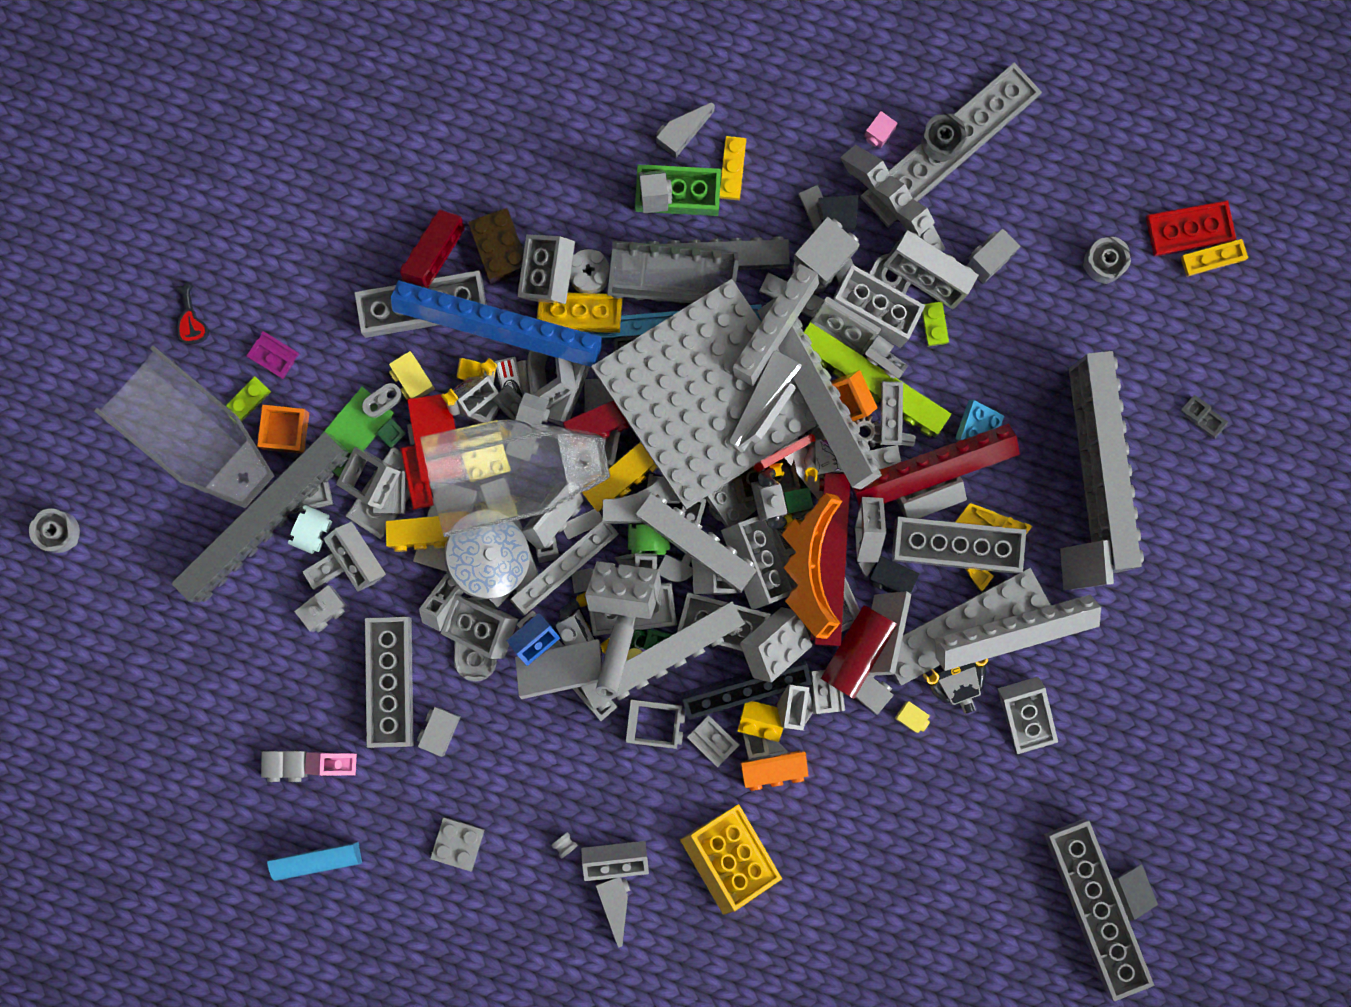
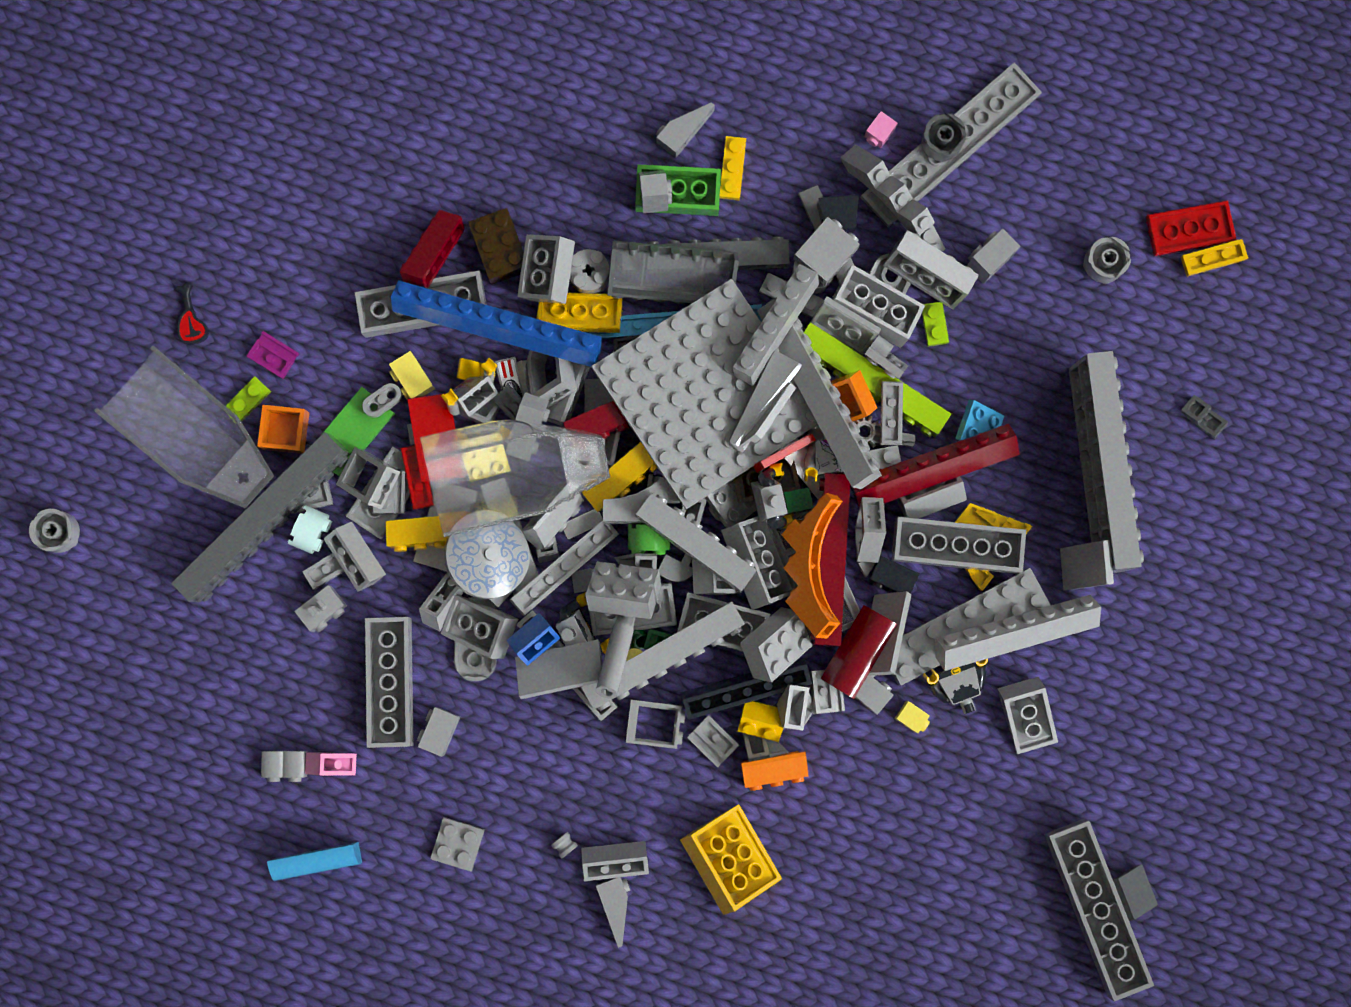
(390, 433): dark green plate -> none

